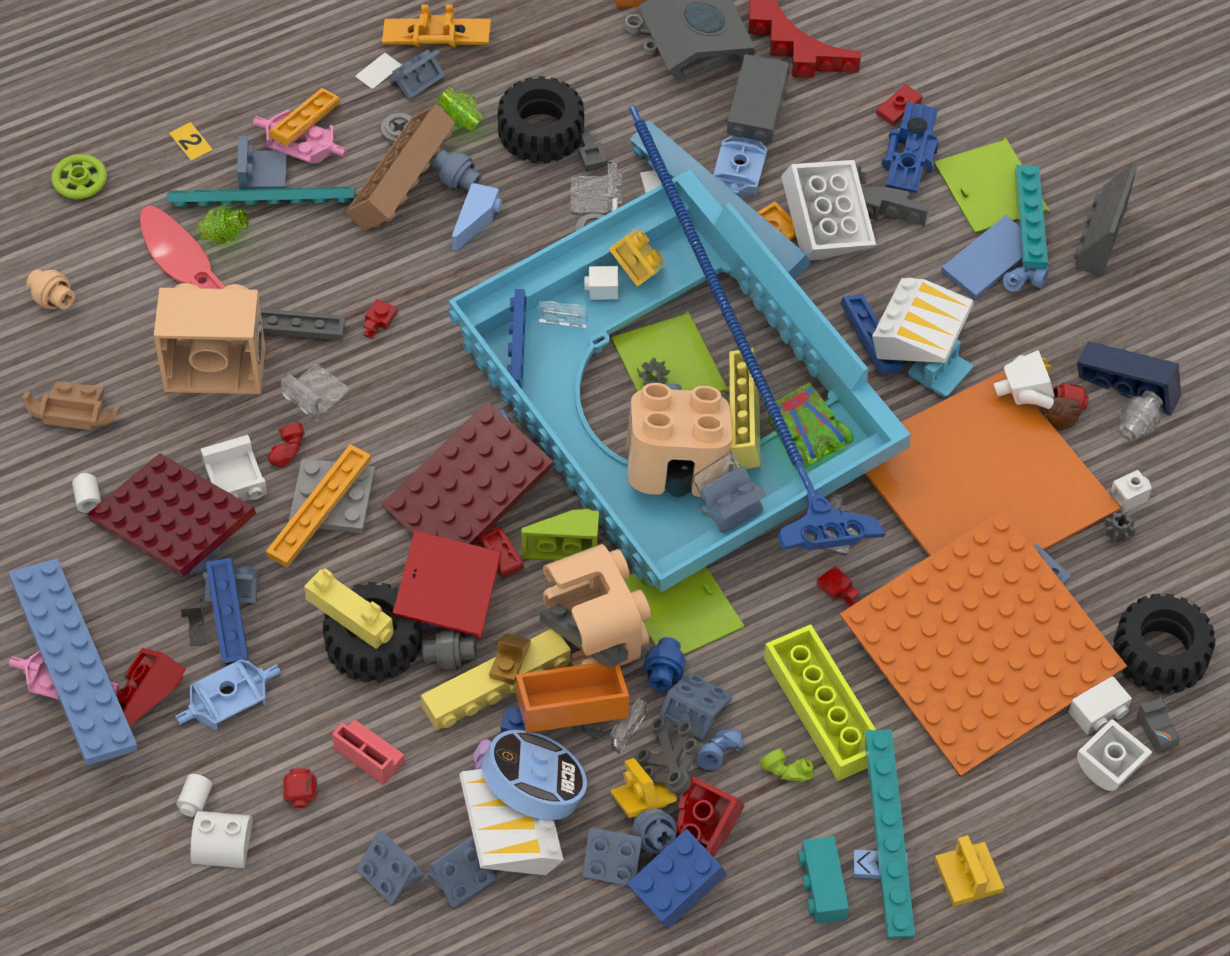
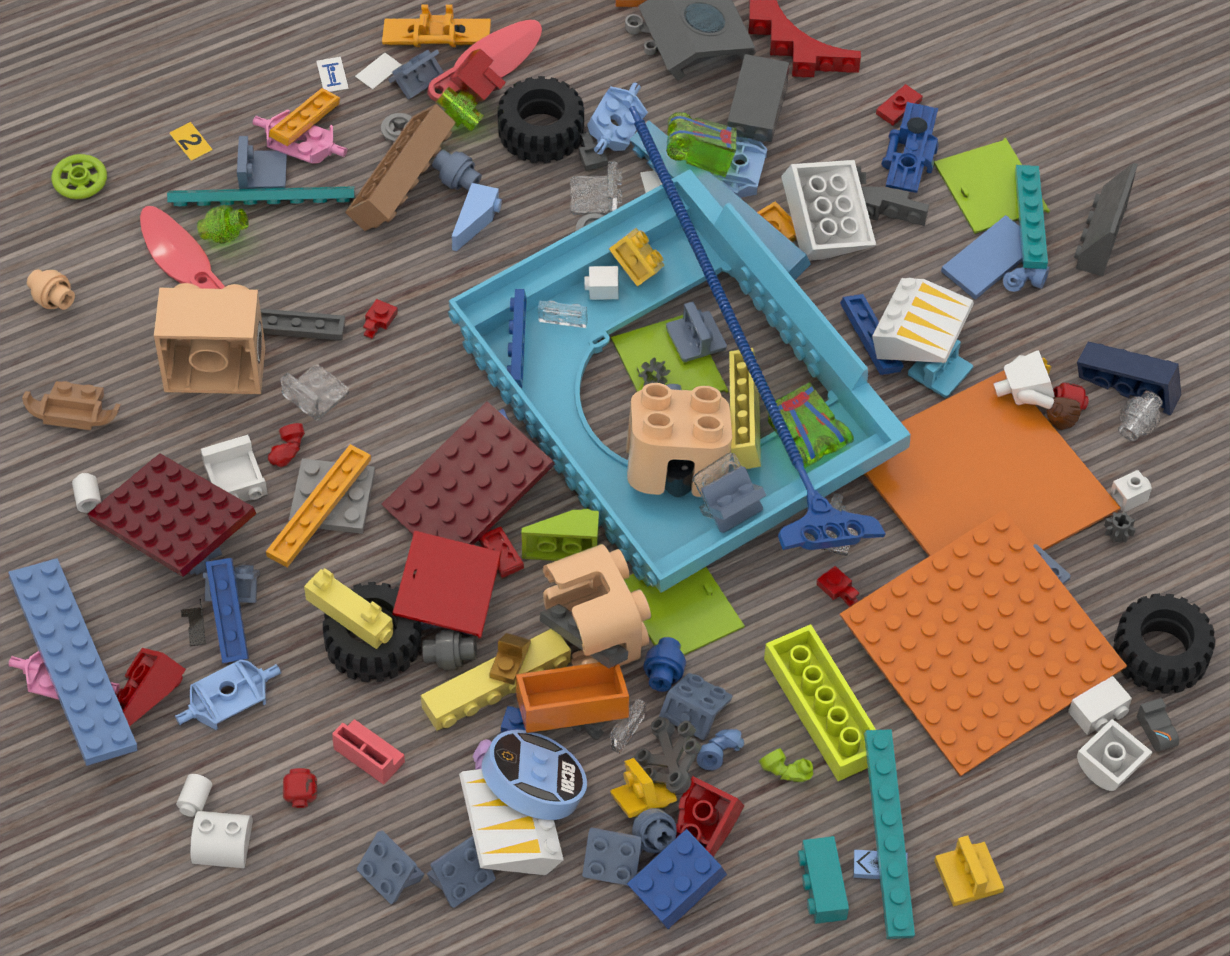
(332, 74): none -> white sticker
(476, 76): none -> red plate
(505, 46): none -> coral plant
(615, 106): none -> light blue plate
(695, 334): none -> sand blue bracket
(701, 143): none -> clear neon green piece

